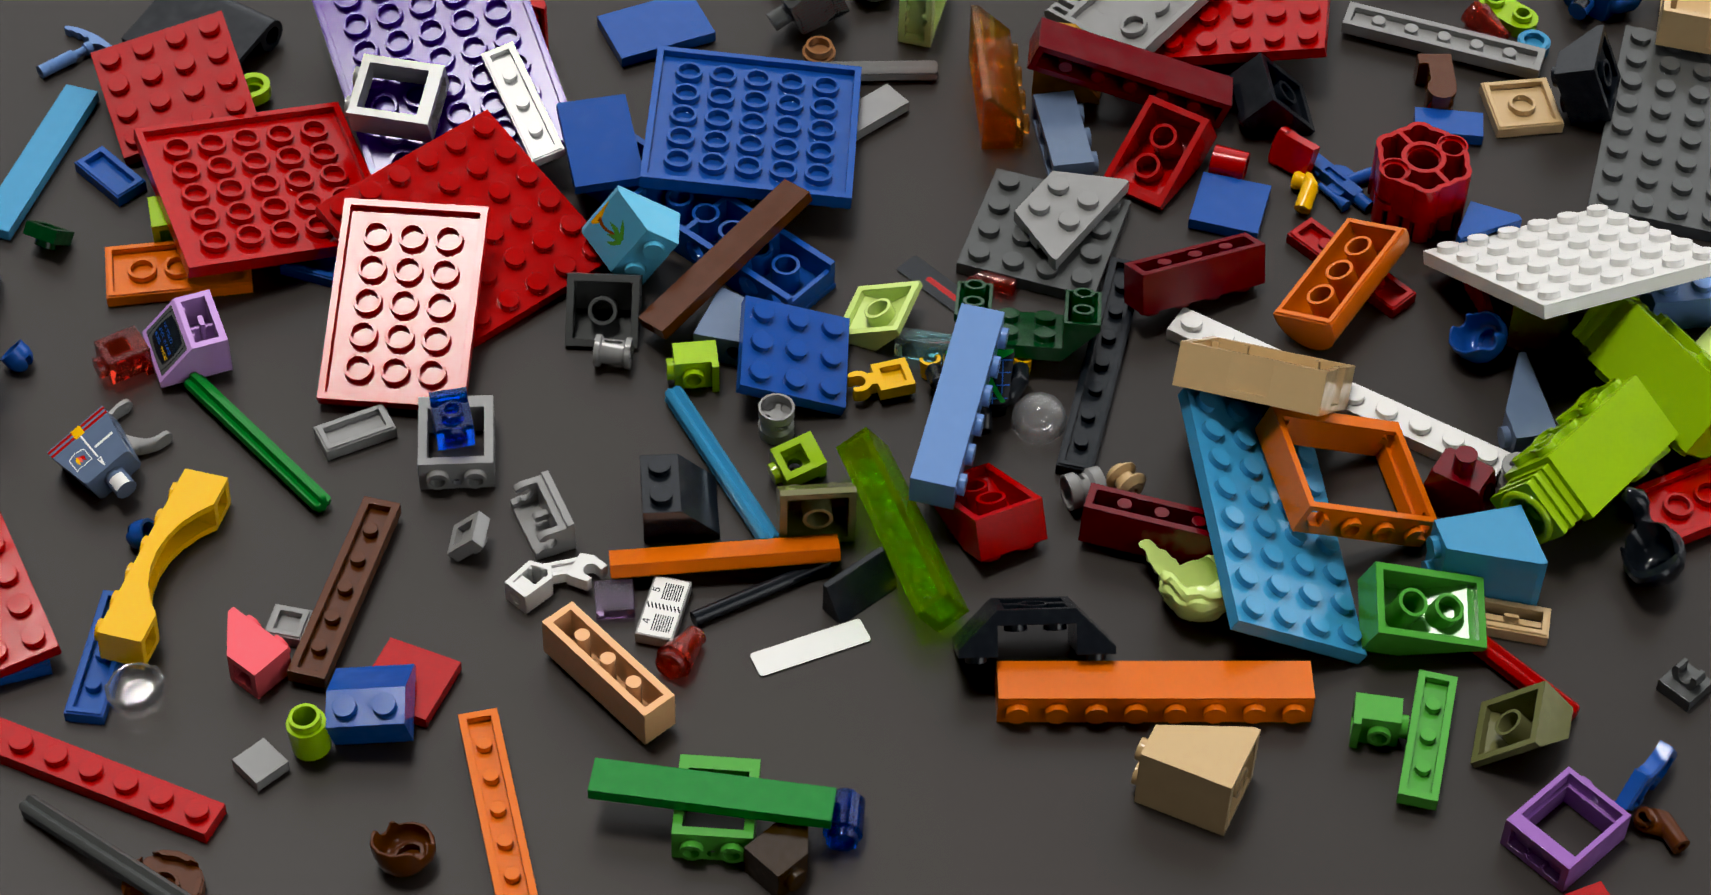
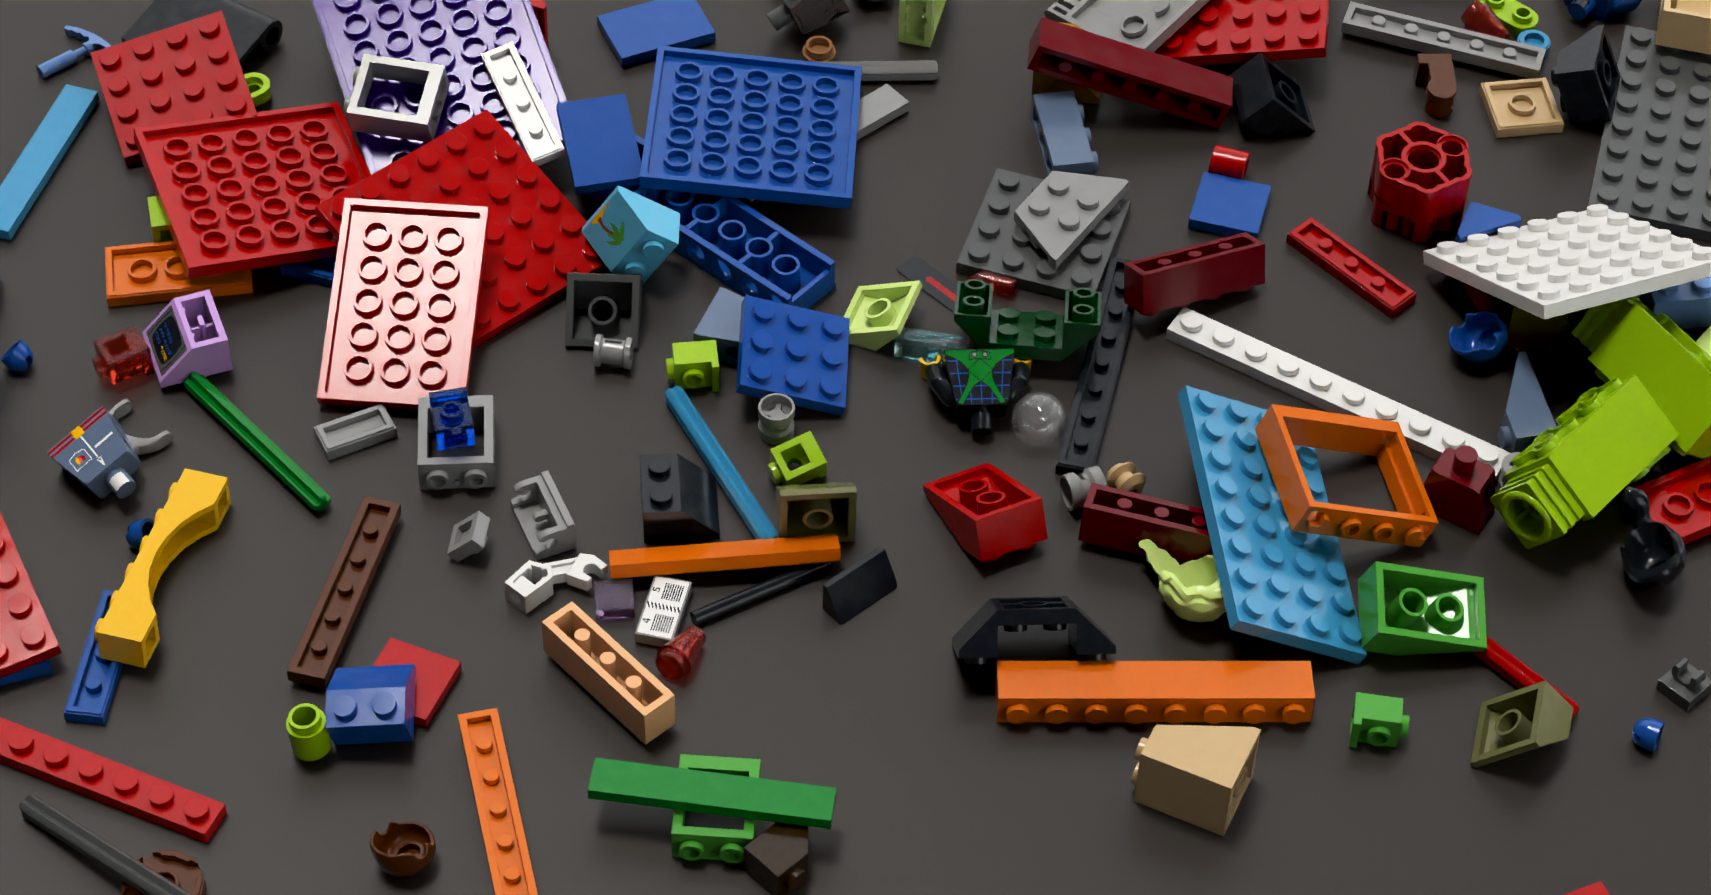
(47, 234): dark green plate -> none
(110, 176): blue tile -> none
(136, 690): clear hair -> none
(253, 655): coral slope -> none
(260, 764): light grey tile -> none
(288, 623): light grey tile -> none
(725, 259): reddish brown tile -> none
(810, 647): white sticker -> none
(847, 821): clear blue brick -> none
(886, 378): yellow plate -> none
(902, 530): clear neon green brick -> none
(957, 407): medium blue brick -> none
(996, 83): clear orange slope -> none
(1161, 151): red slope -> none
(1263, 375): tan tile -> none
(1292, 151): red tile -> none
(1308, 191): yellow arm -> none
(1340, 282): orange brick -> none
(1342, 184): blue piece -> none
(1427, 740): bright green plate -> none
(1461, 123): blue tile -> none
(1491, 546): dark azure slope -> none
(1516, 629): tan tile -> none
(1544, 853): medium lavender window -> none
(1646, 776): blue tile -> none
(1647, 733): none -> blue hinge
(1661, 824): reddish brown arm -> none

